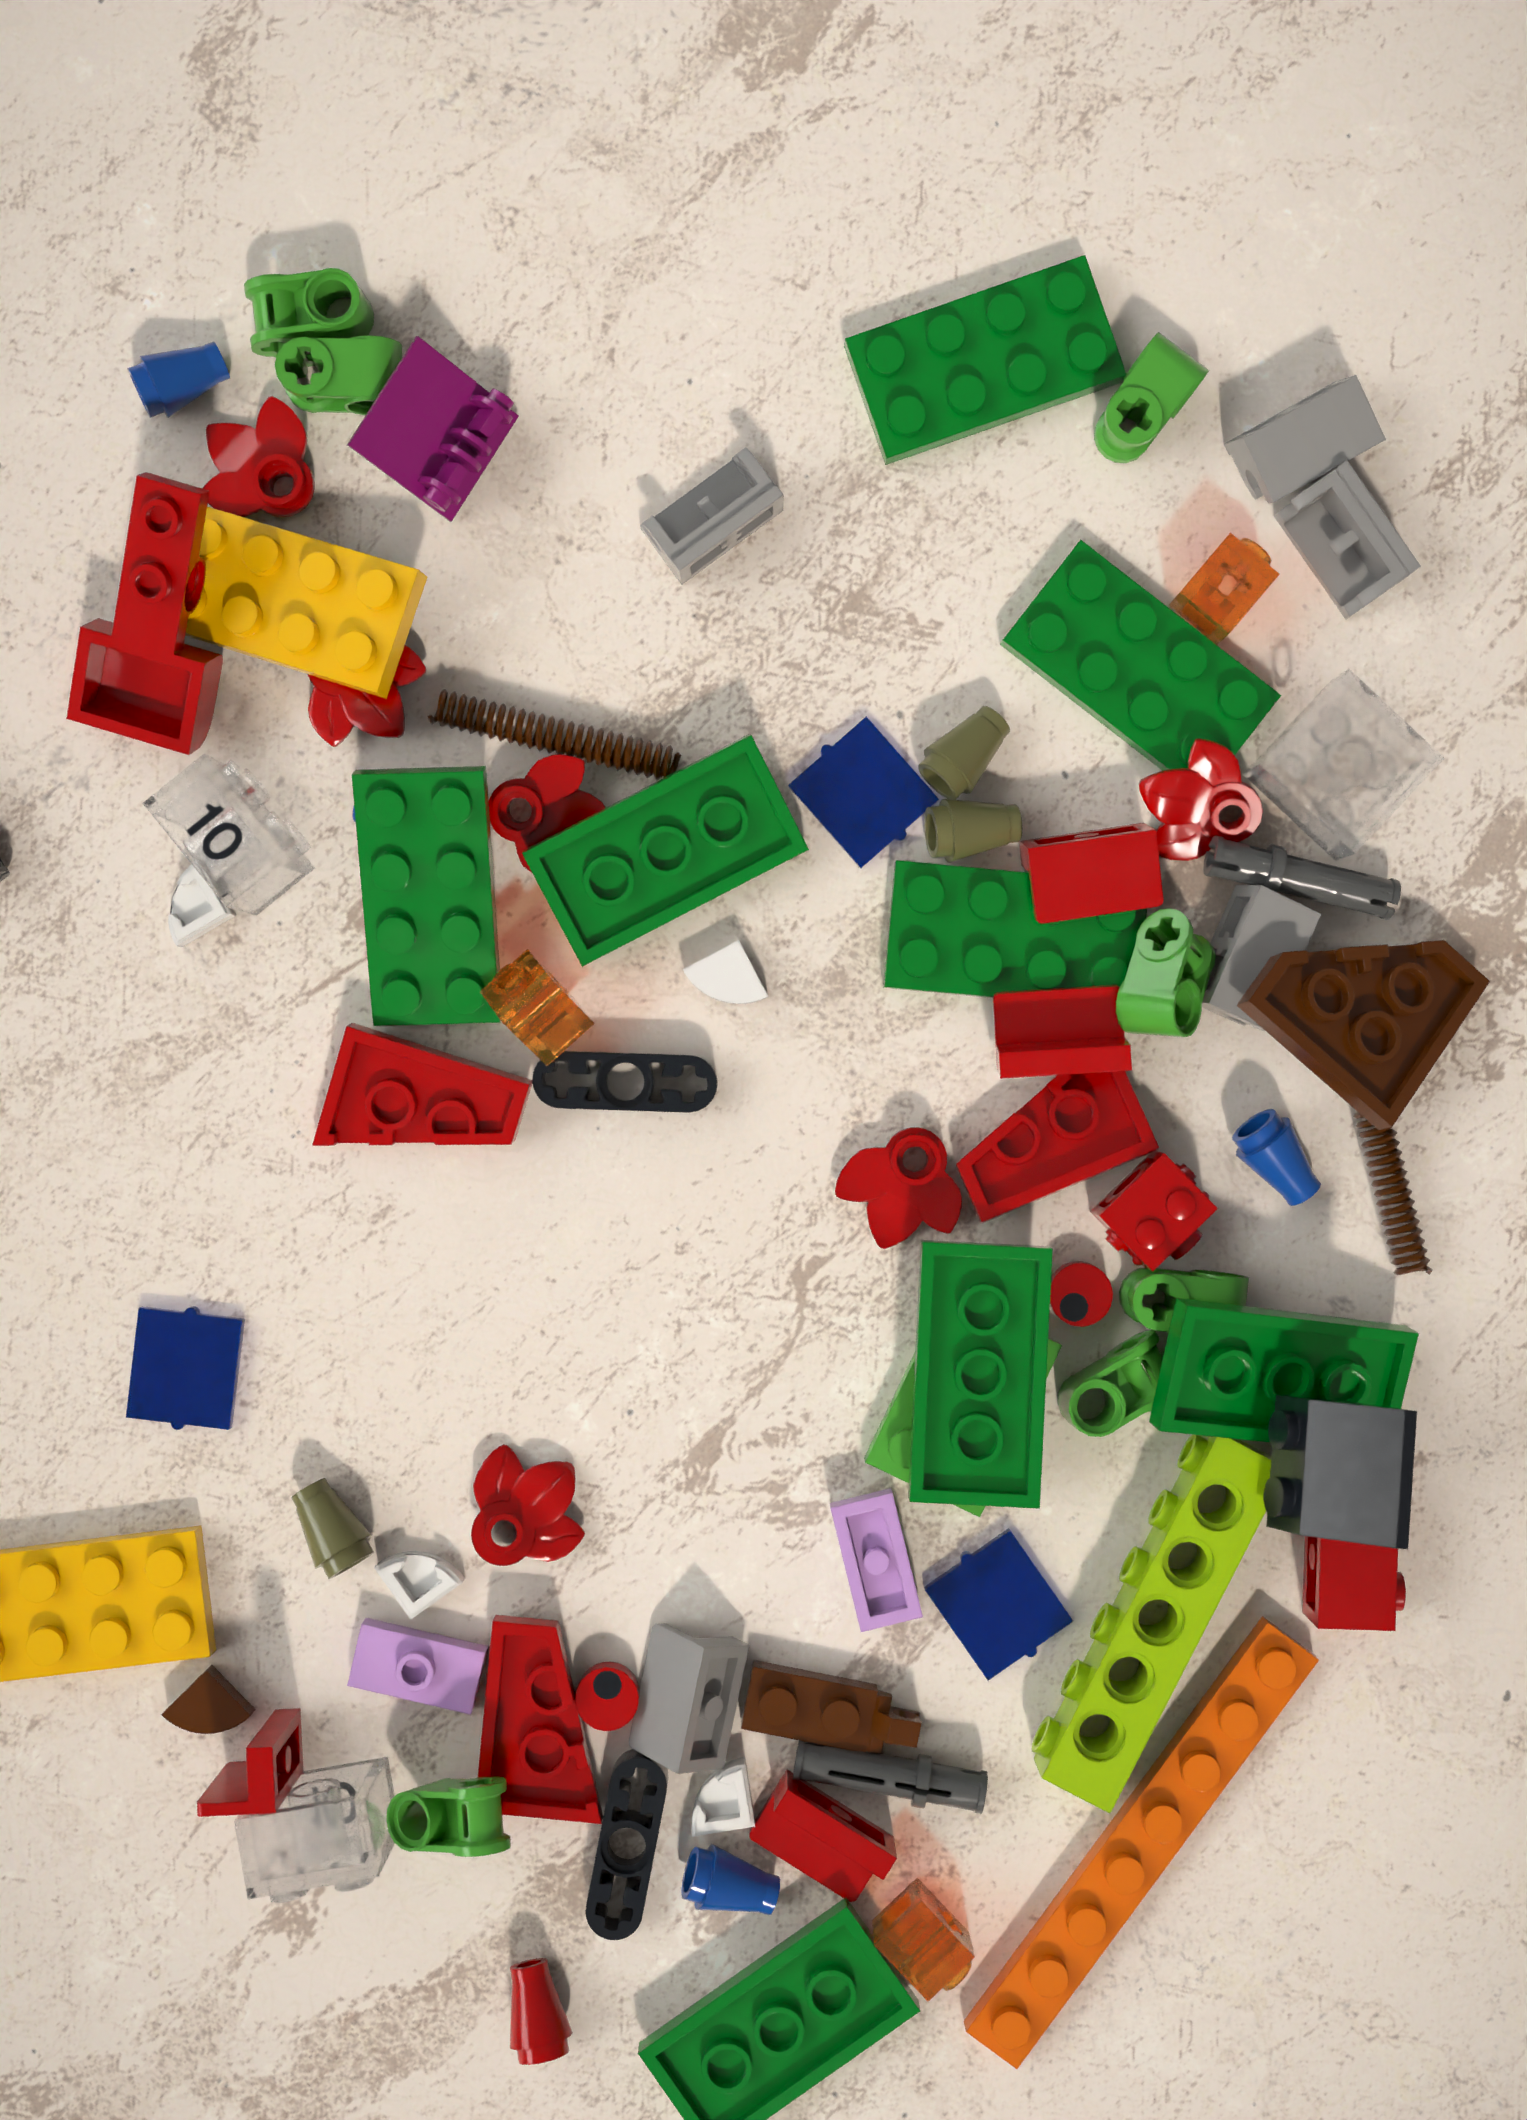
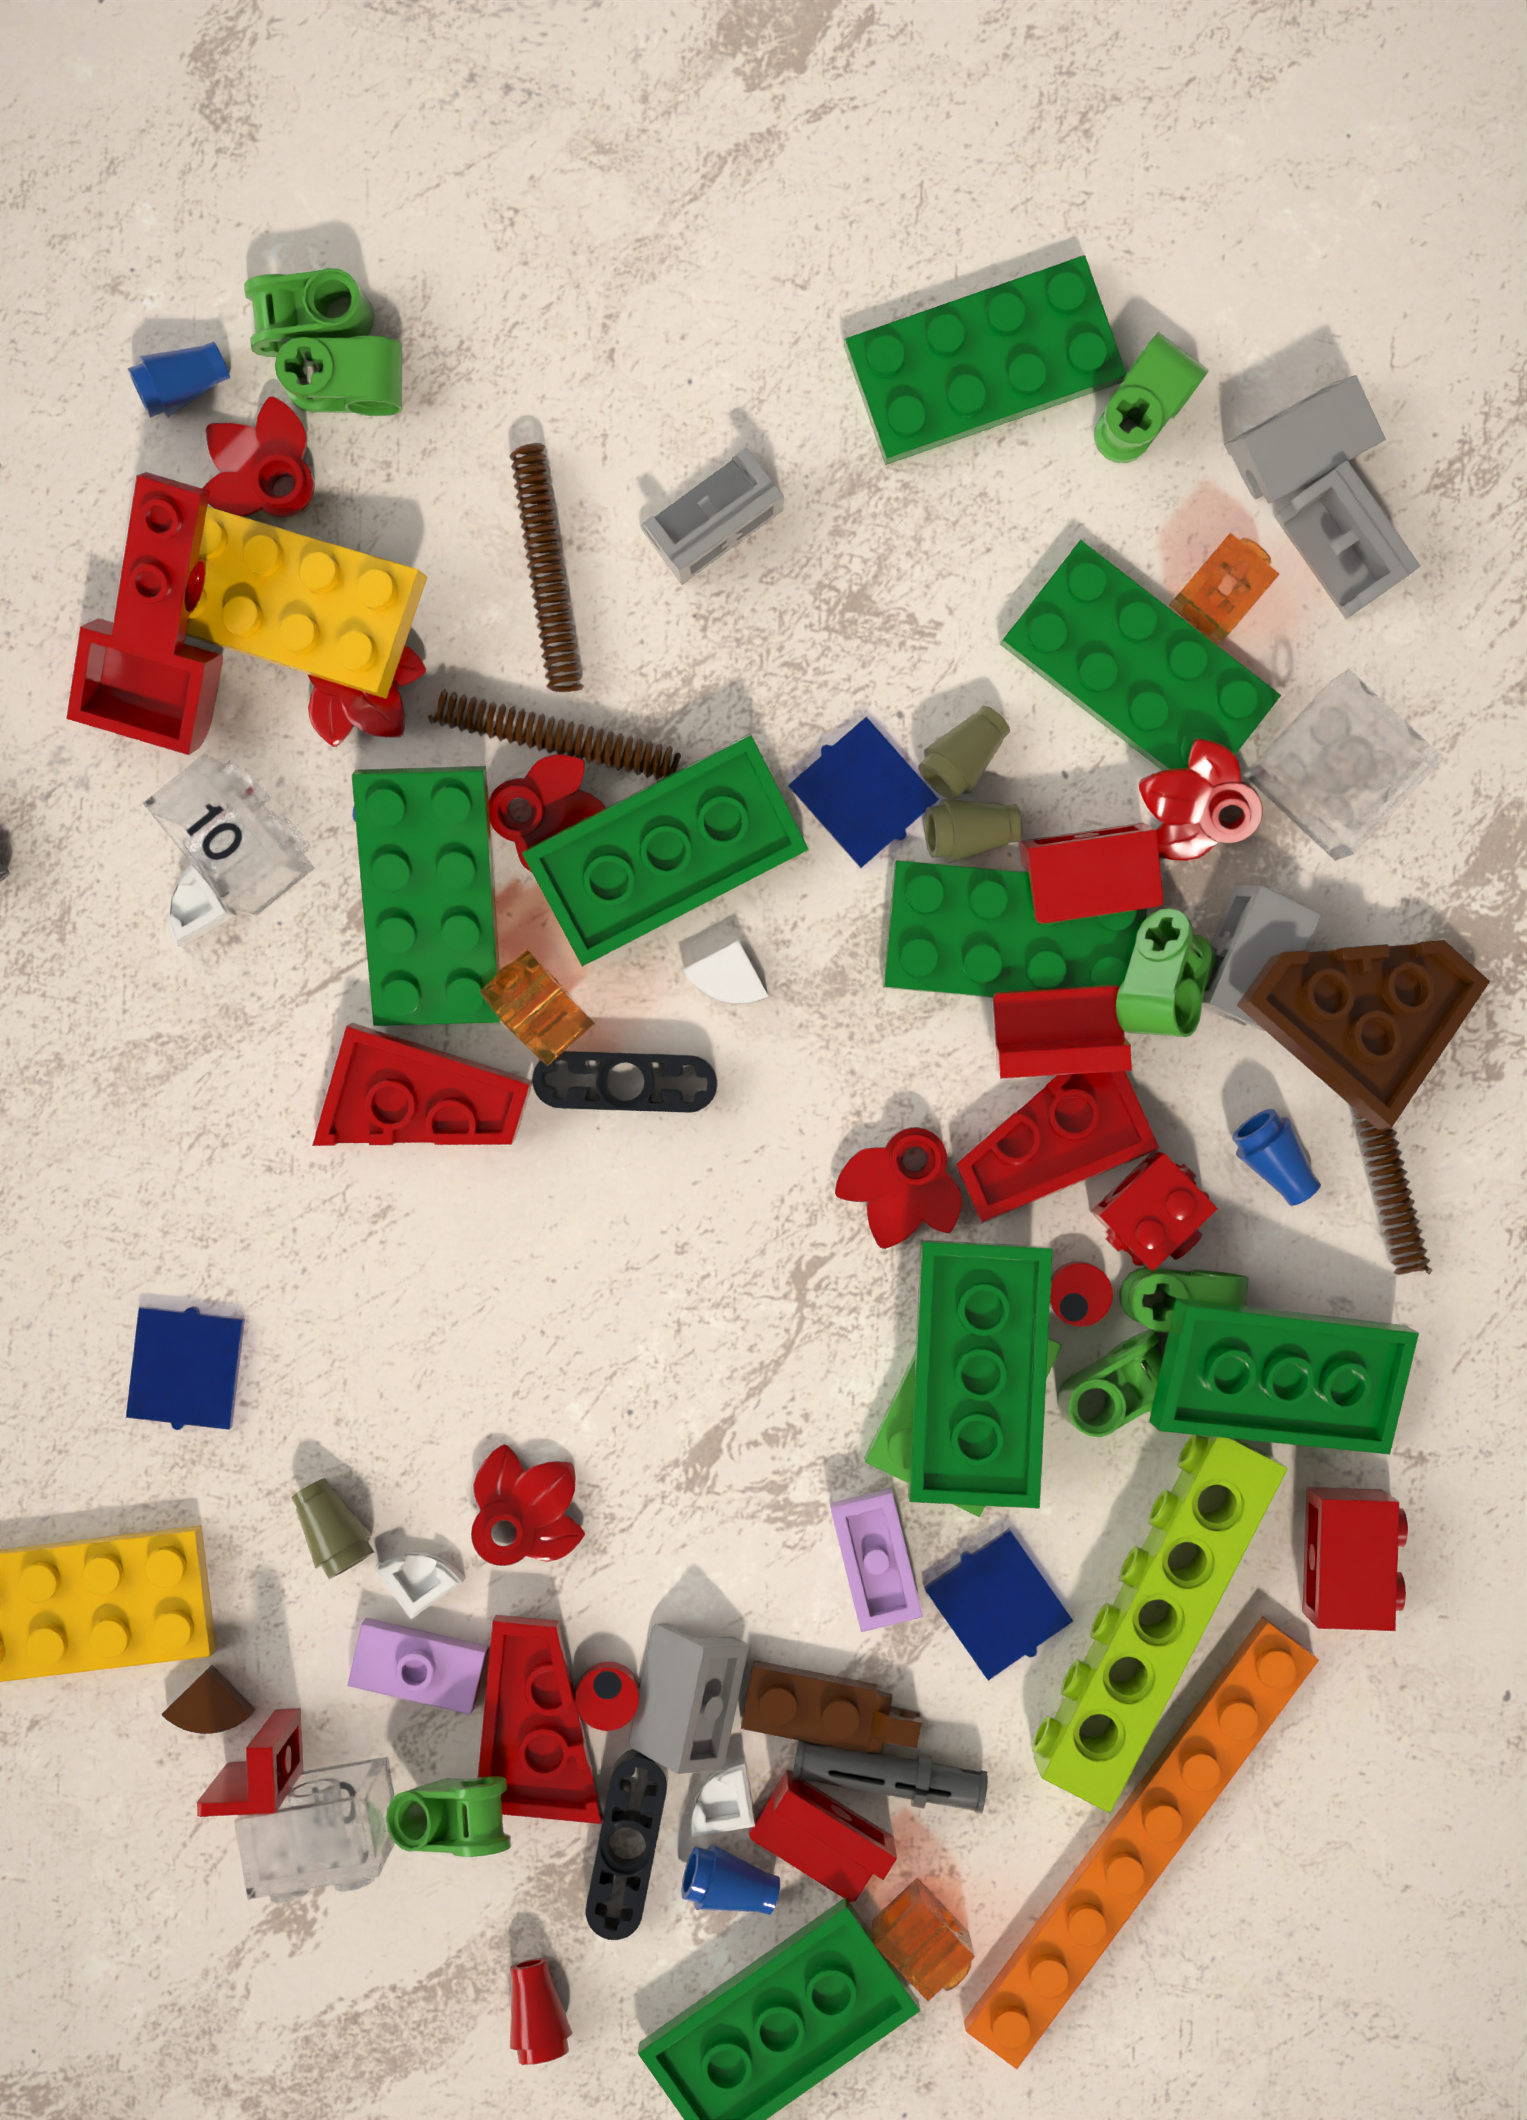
(433, 429): magenta hinge -> none
(539, 488): none -> reddish brown piece
(1301, 877): dark grey pin -> none
(1341, 1470): black slope -> none

